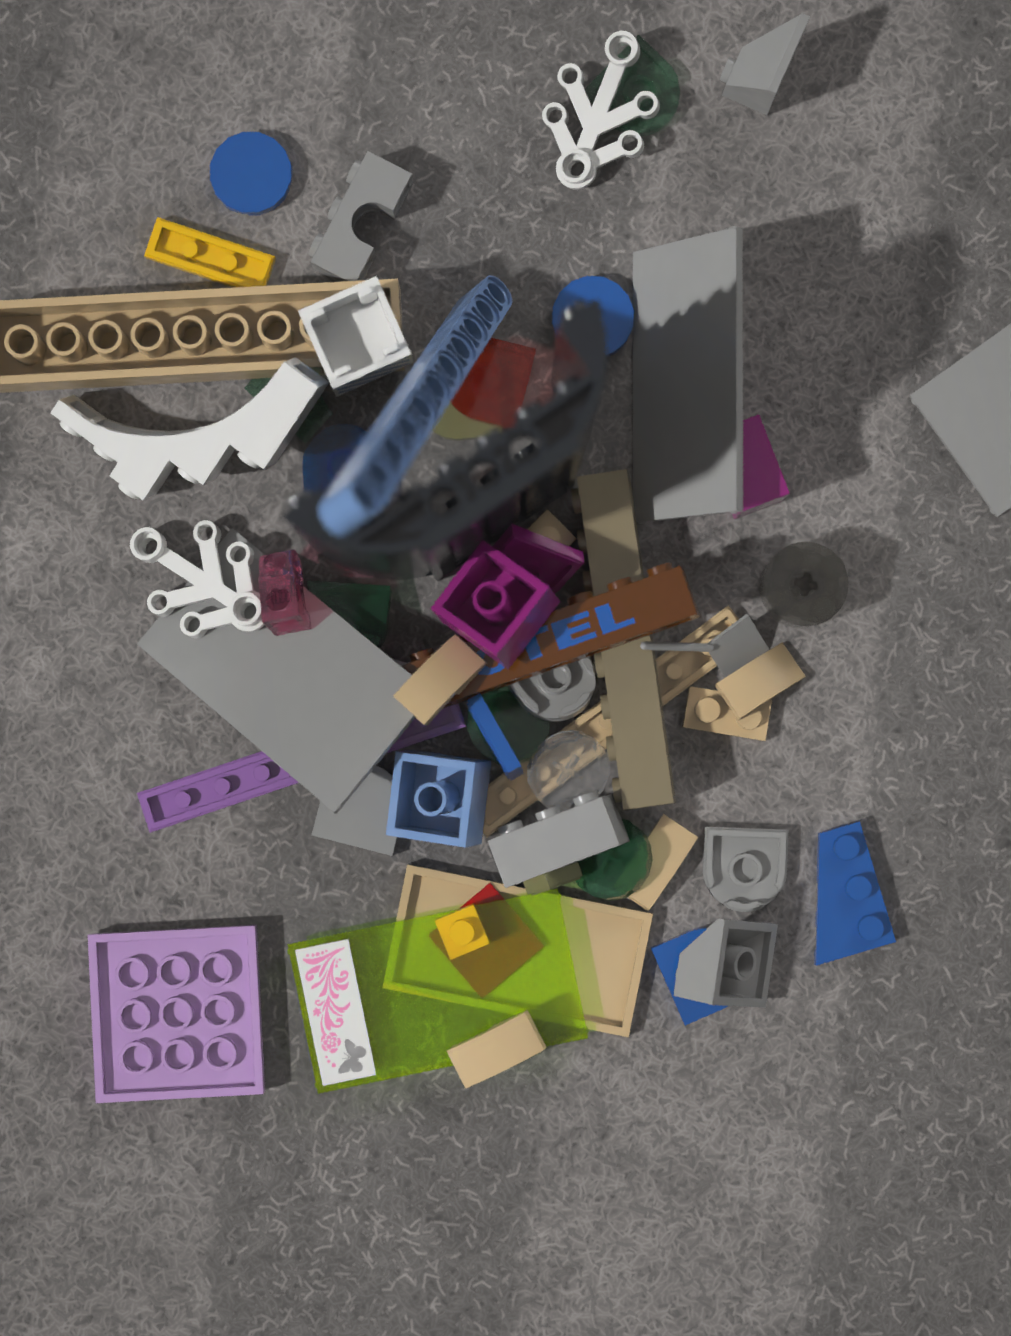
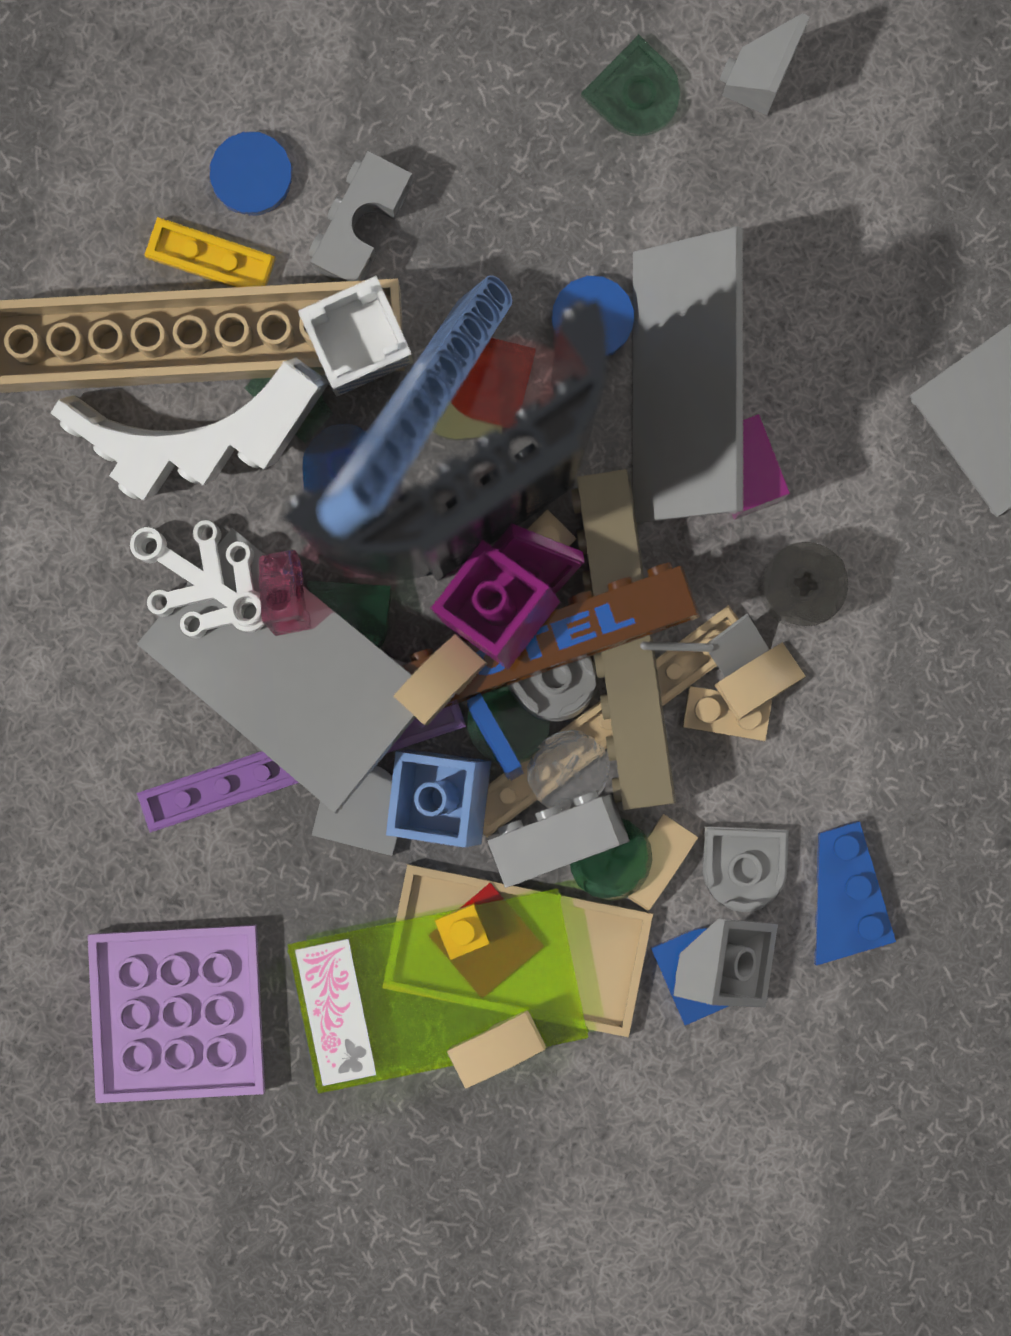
(553, 879): olive tile -> none
(597, 118): white plant -> none

